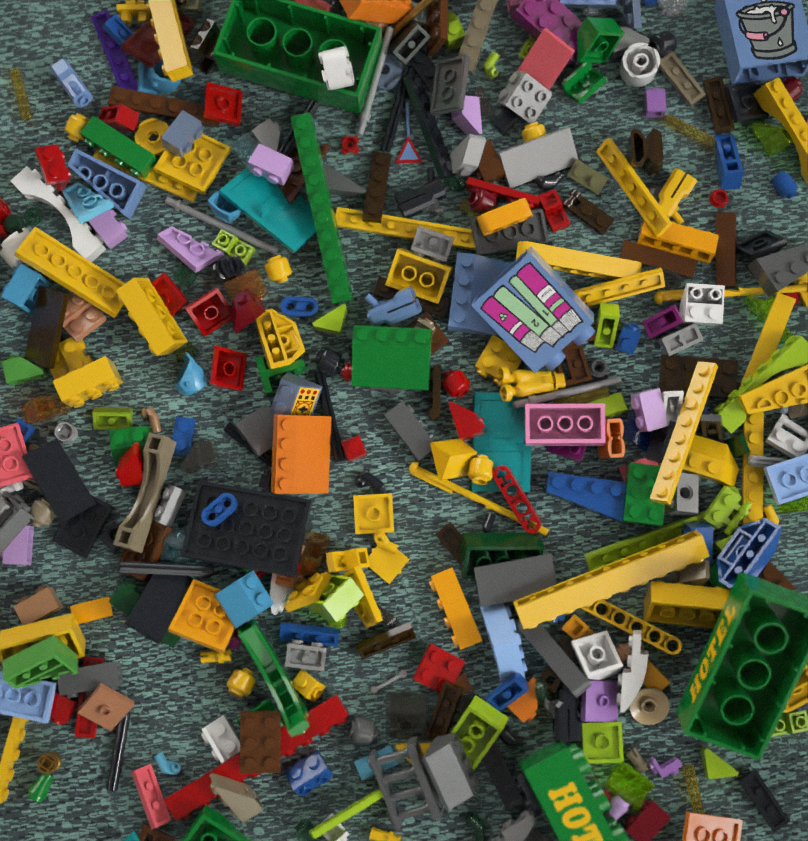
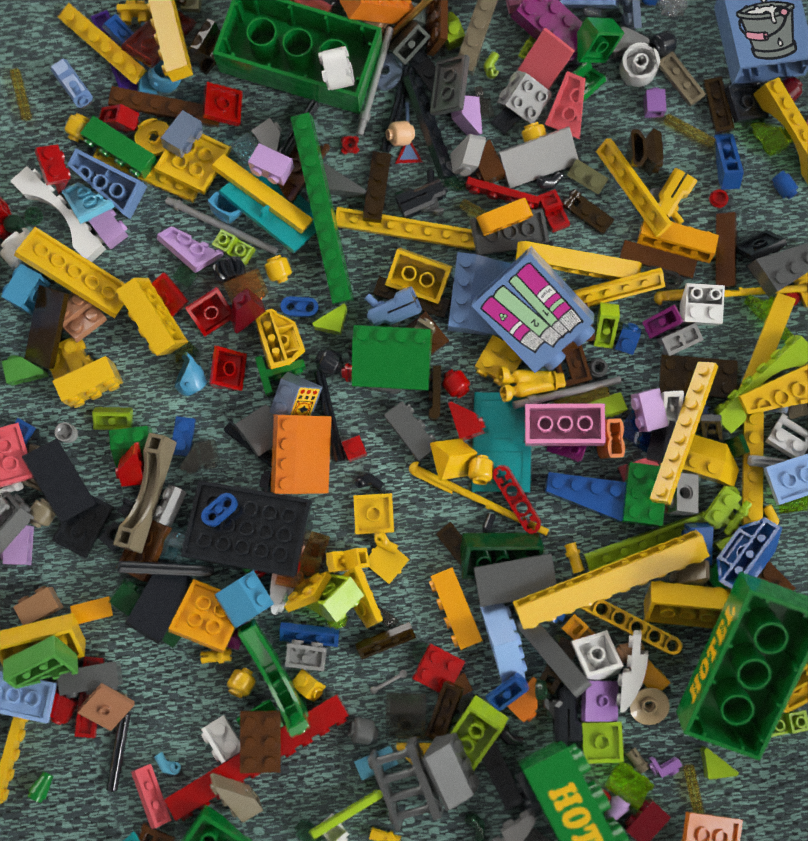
(44, 408): clear orange slope -> none
(53, 761): pearl gold wheel -> none
(102, 43): none -> yellow plate
(126, 507): none -> black wheel
(153, 417): medium nougat arm -> none
(262, 193): none -> yellow tile
(308, 773): blue bracket -> none
(400, 133): none -> light nougat head
(432, 244): light grey bracket -> none
(482, 201): dark red head -> none
(568, 105): none -> coral wing
(572, 553): none -> yellow pin
(764, 800): black plate -> none

